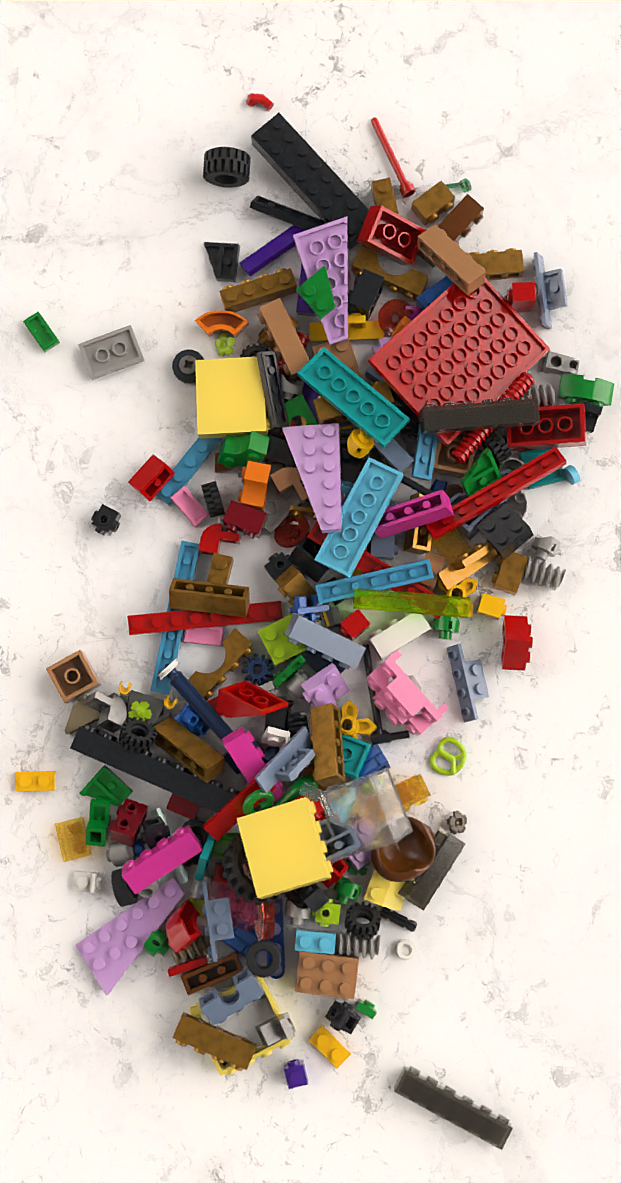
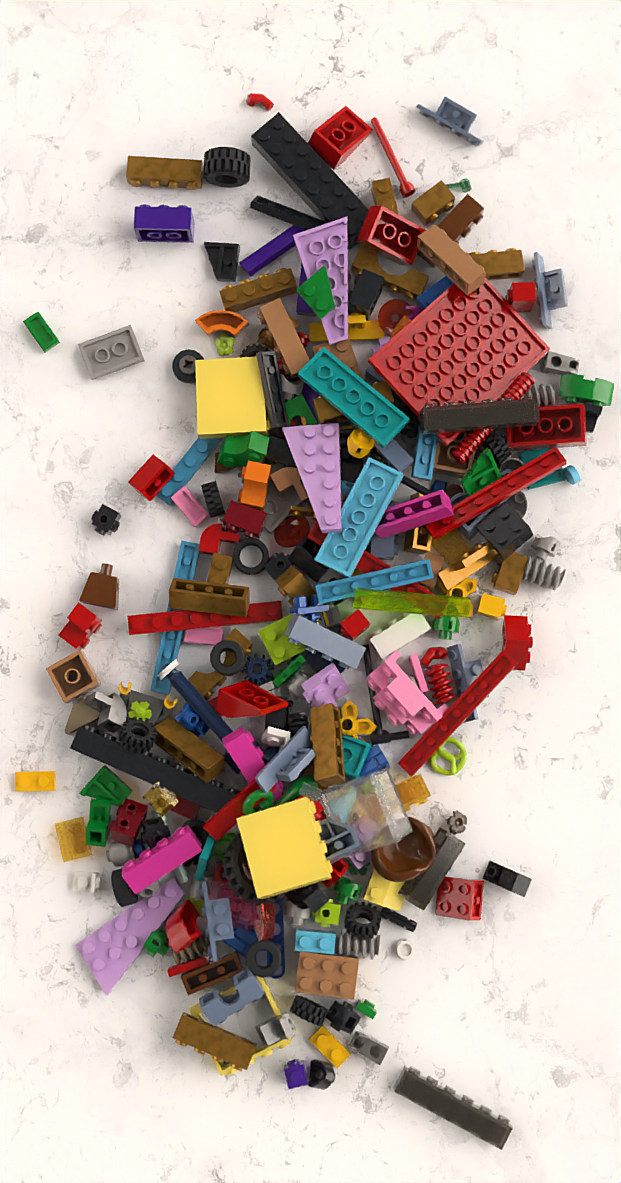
(80, 627): none -> red brick
(101, 589): none -> reddish brown torso
(161, 799): none -> clear yellow plate
(164, 172): none -> pearl gold brick
(164, 223): none -> dark purple brick
(227, 645): none -> black tyre
(247, 542): none -> black tyre
(308, 1010): none -> black tyre
(321, 1074): none -> black piece
(339, 137): none -> red slope
(369, 1047): none -> flat silver leg
(418, 674): none -> bright pink tile
(433, 653): none -> red arm
(440, 683): none -> red piece
(454, 116): none -> sand blue bracket
(457, 713): none -> red plate
(460, 898): none -> red bracket
(507, 878): none -> black slope

